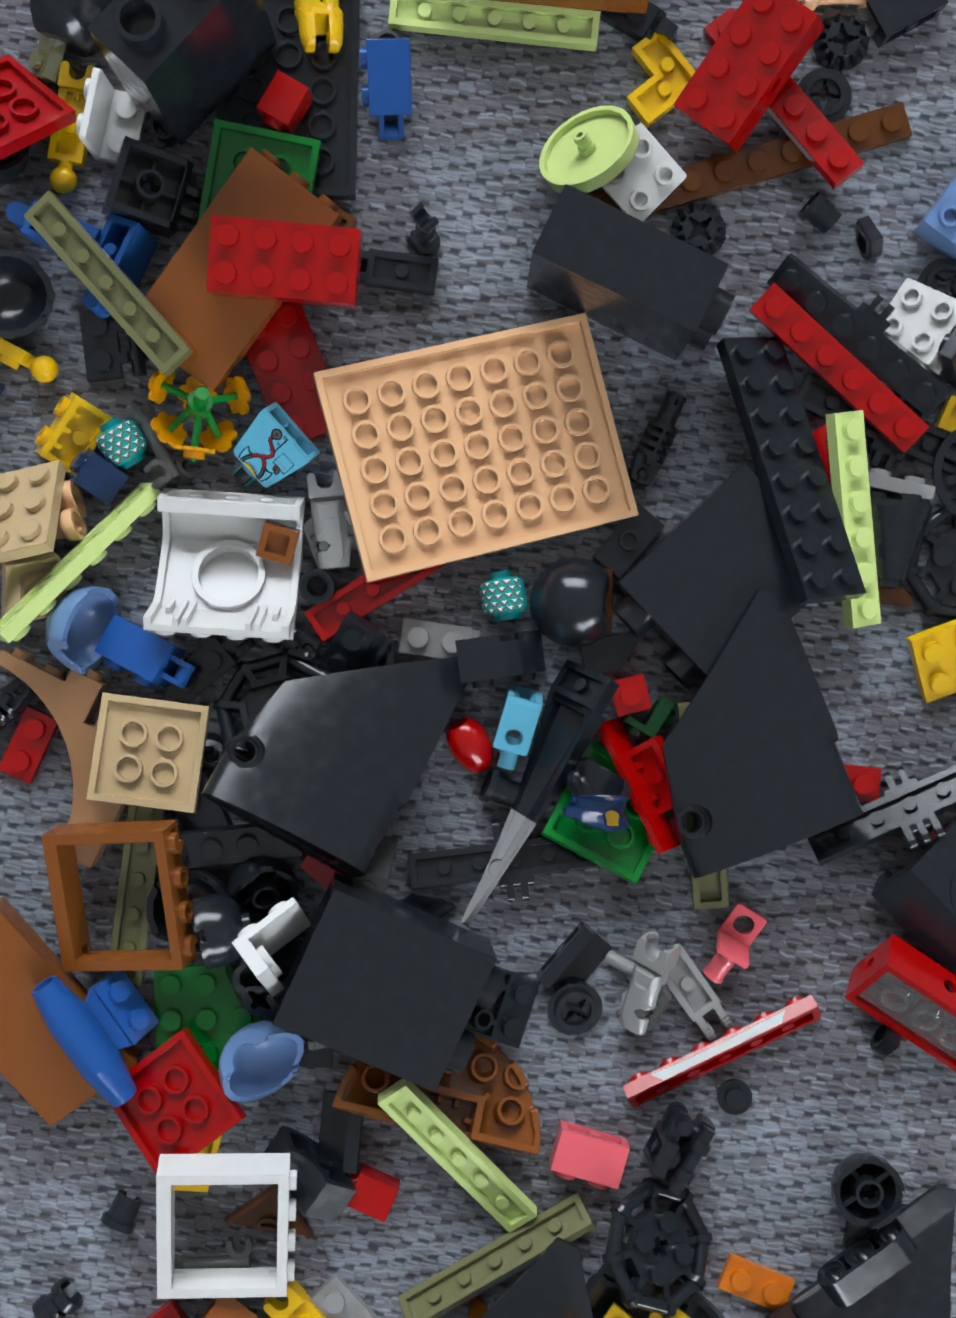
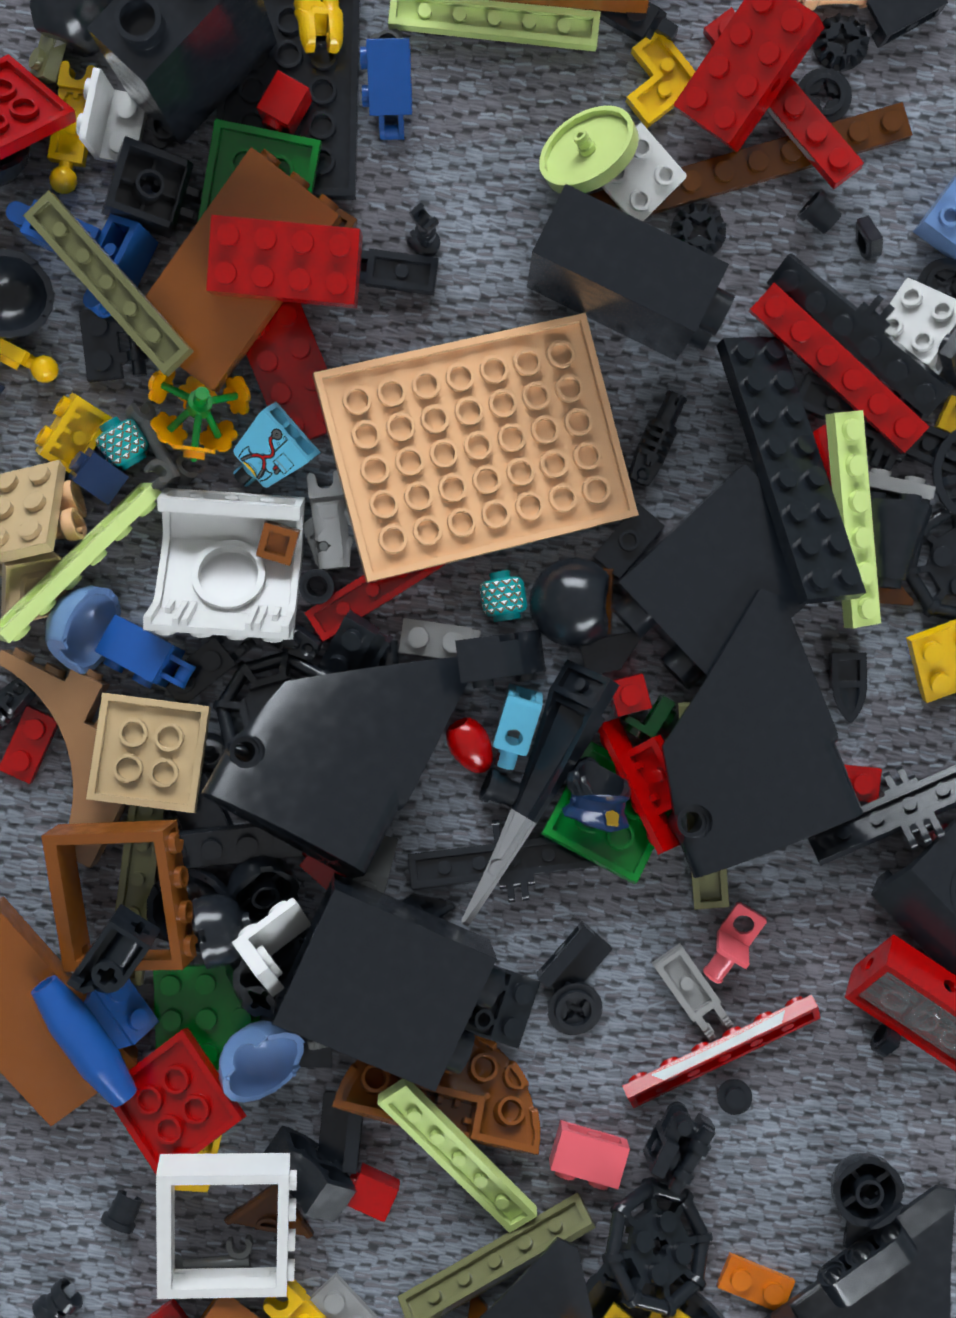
(114, 953): none -> black piece
(646, 994): light grey piece -> none
(848, 682): none -> black plate

